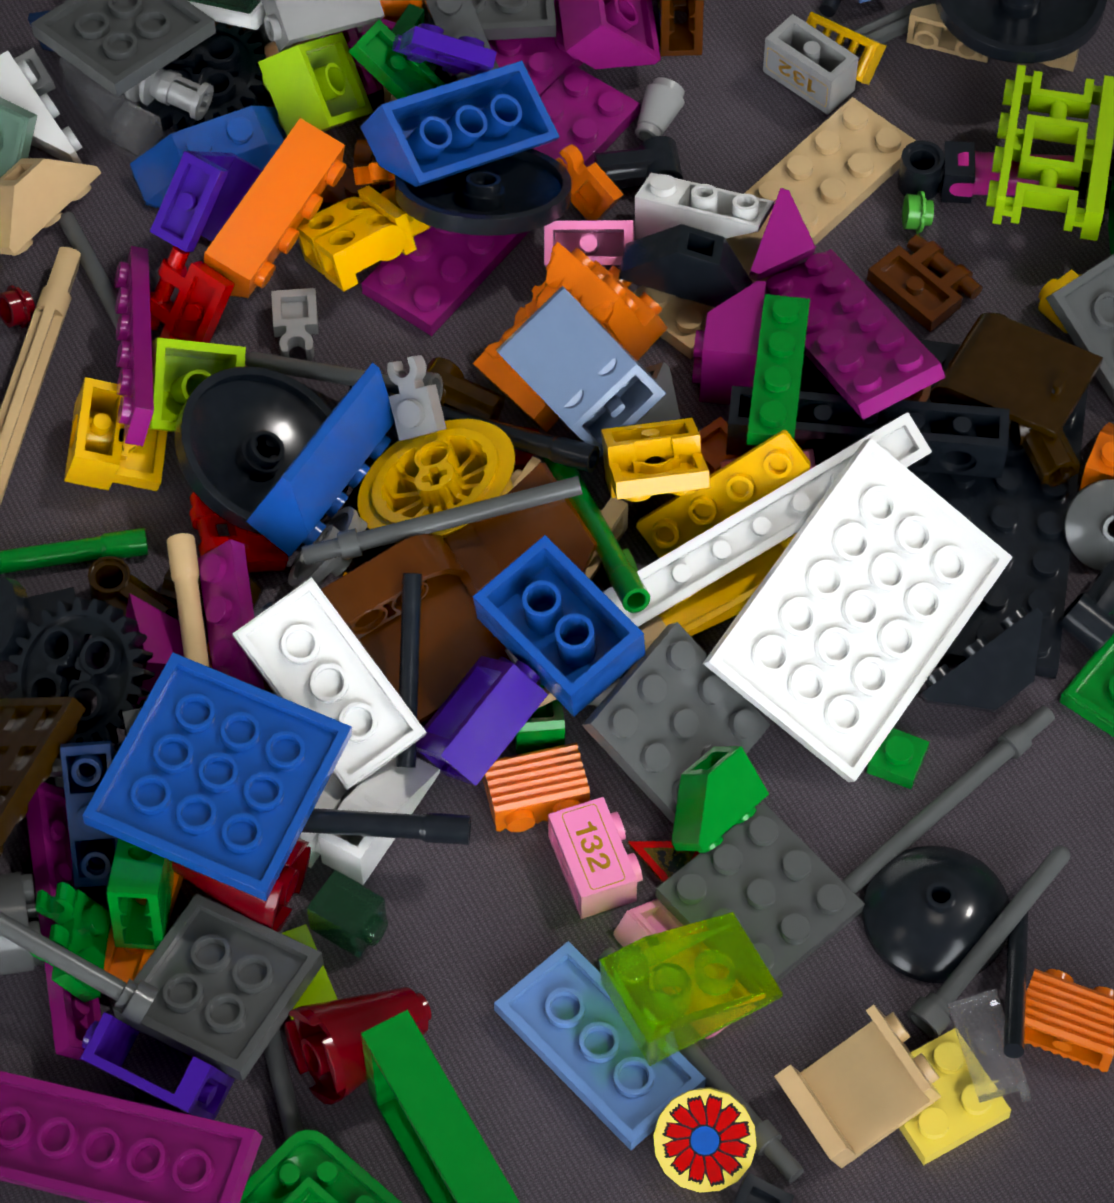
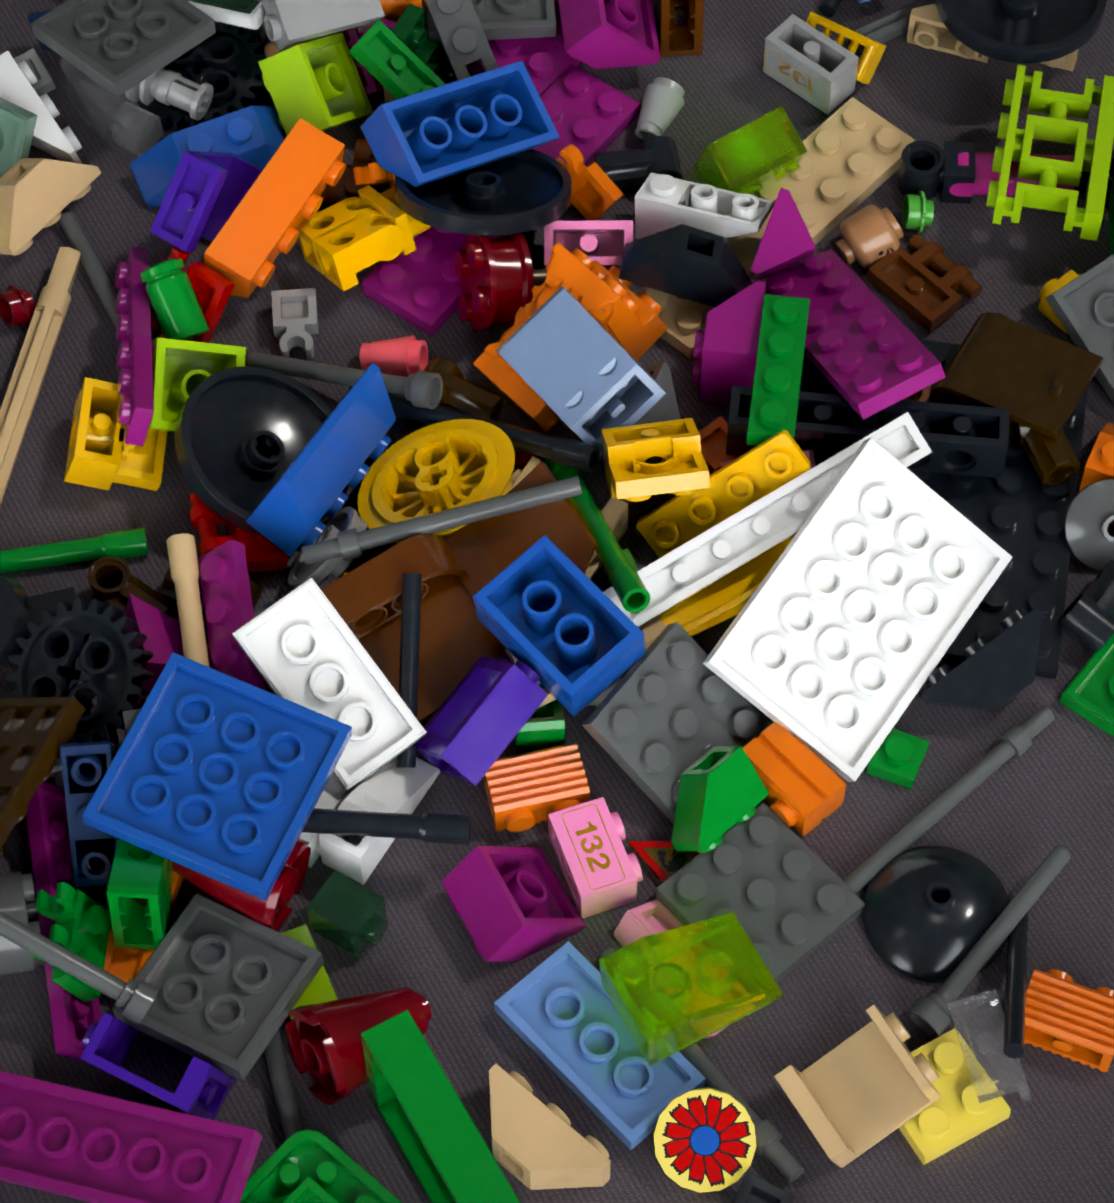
(174, 300): none -> green piece
(395, 356): none -> coral cone
(417, 406): light grey plate -> none
(455, 55): dark purple plate -> none
(495, 279): none -> dark red wheel
(511, 902): none -> magenta slope
(537, 1139): none -> tan slope
(753, 154): none -> clear neon green slope
(797, 780): none -> orange brick
(868, 236): none -> medium nougat head

